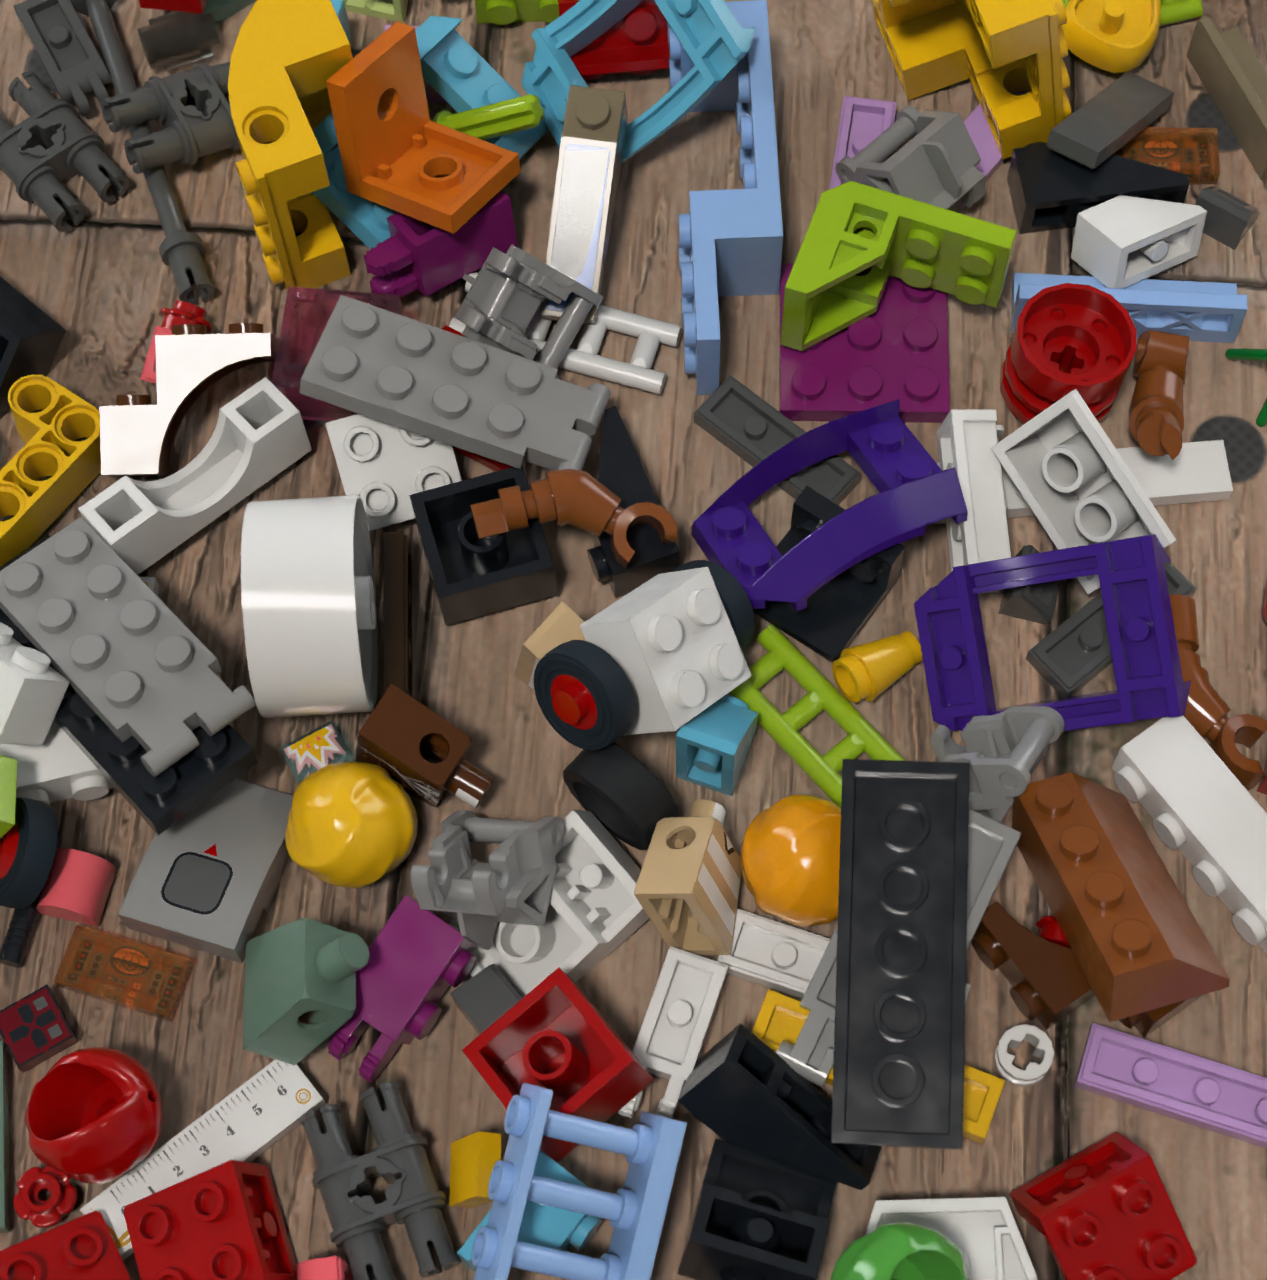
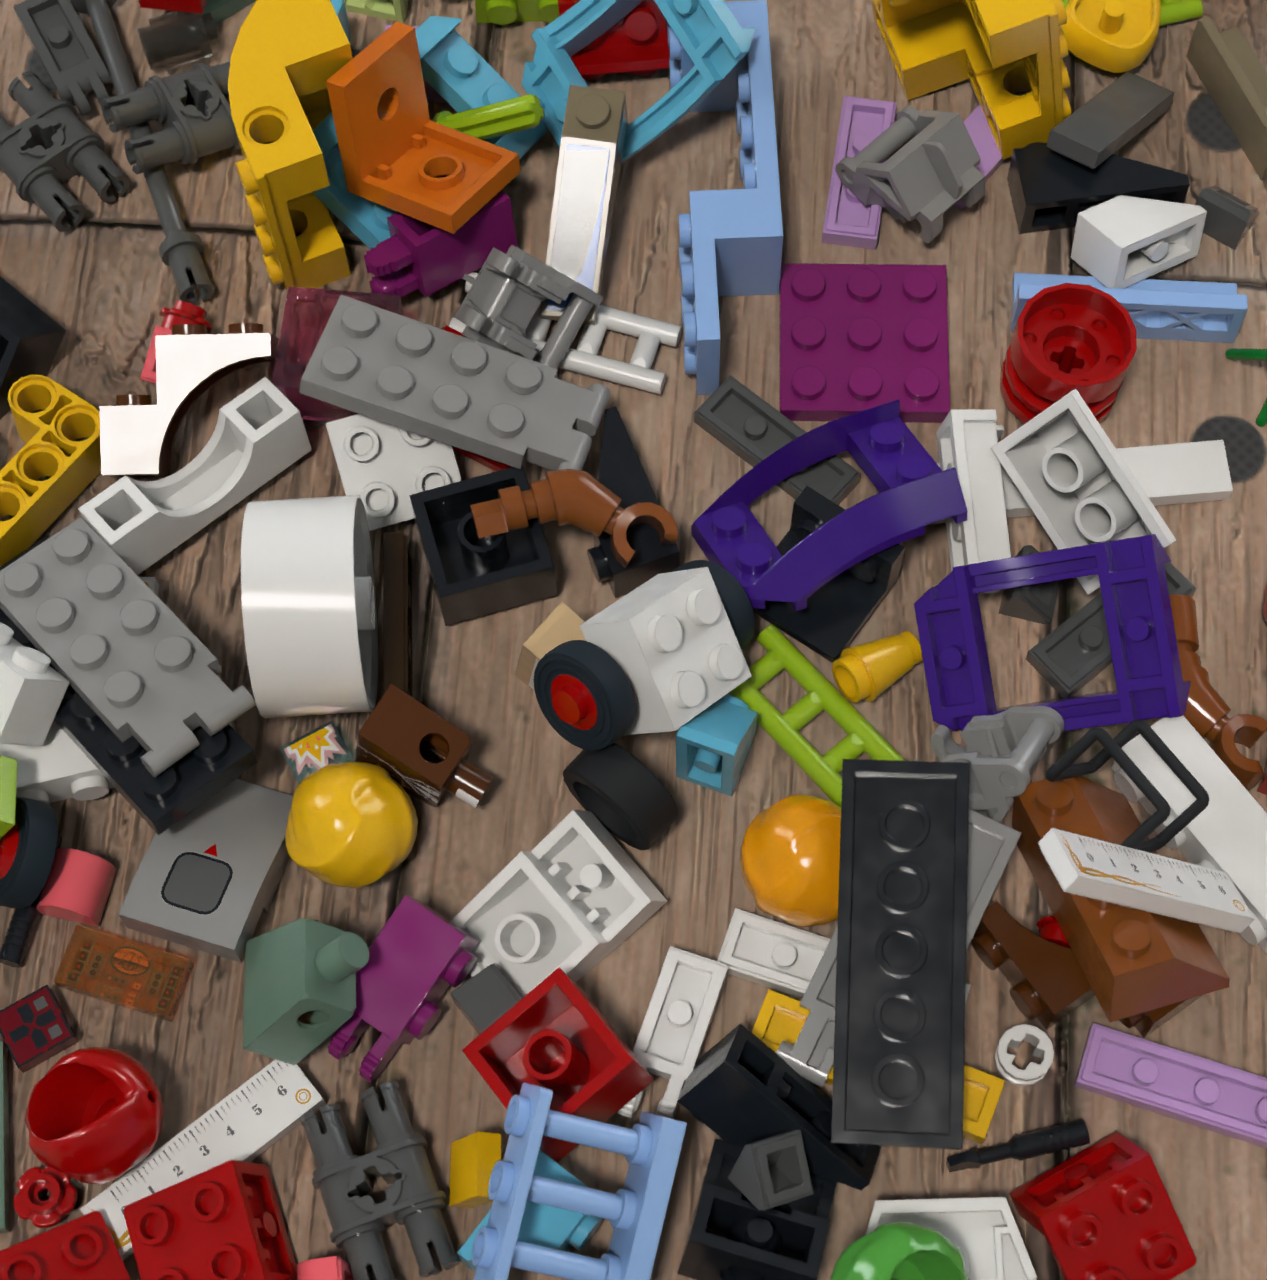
(506, 890): light grey piece -> none
(692, 881): tan torso -> none
(773, 1171): none -> dark grey slope
(894, 237): lime bracket -> none
(1024, 1146): none -> black piece
(1063, 770): none -> black piece
(1144, 881): none -> white tile
(1157, 400): dark orange piece -> none
(1177, 149): clear orange tile -> none

